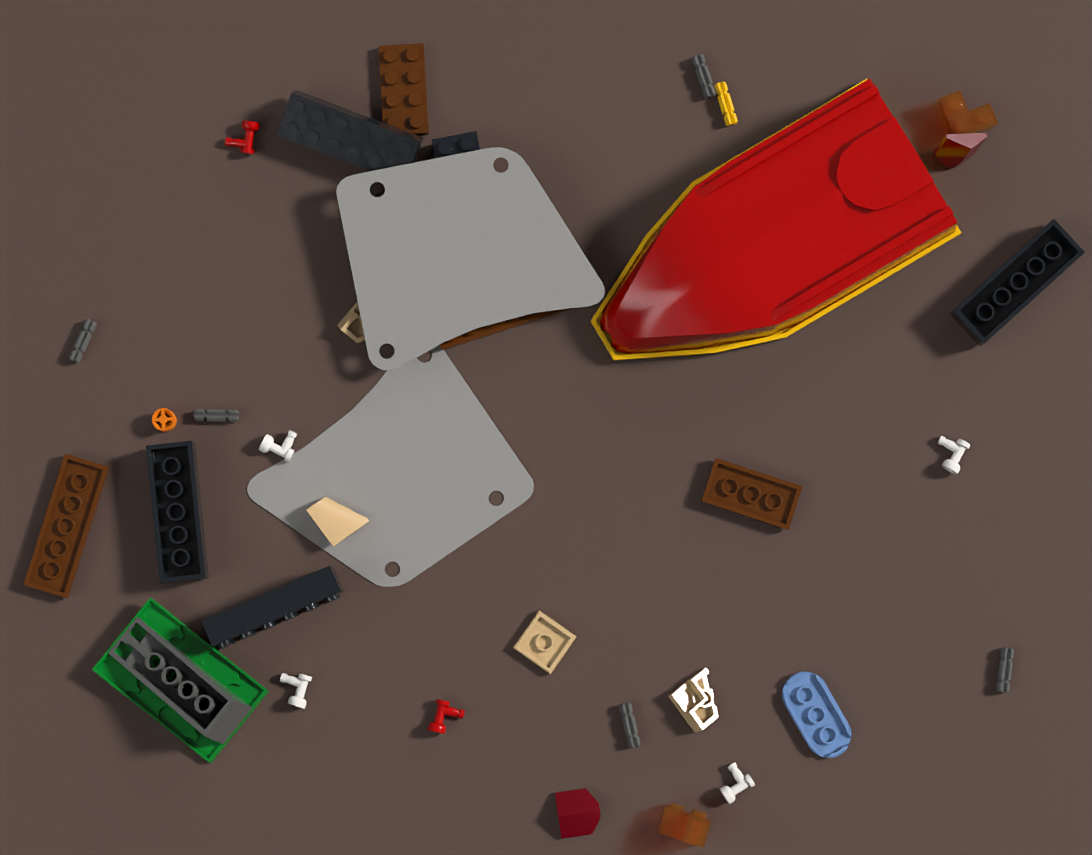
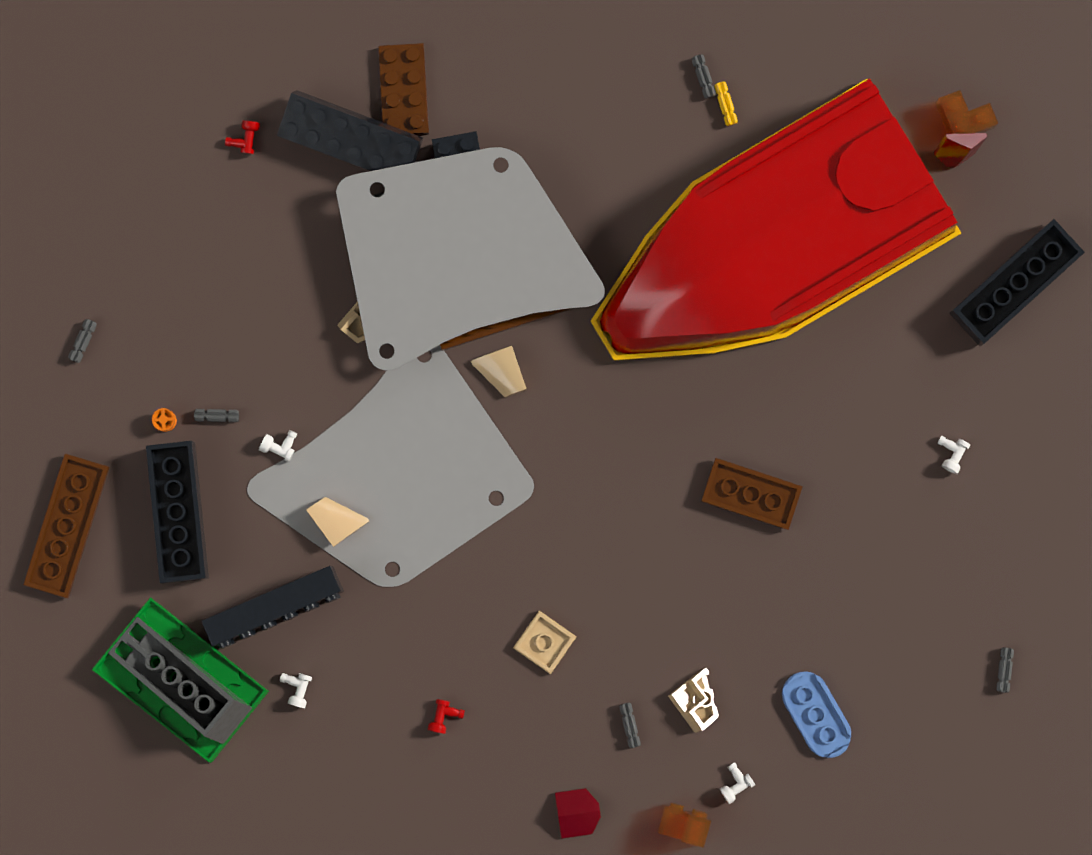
(501, 371): none -> tan slope

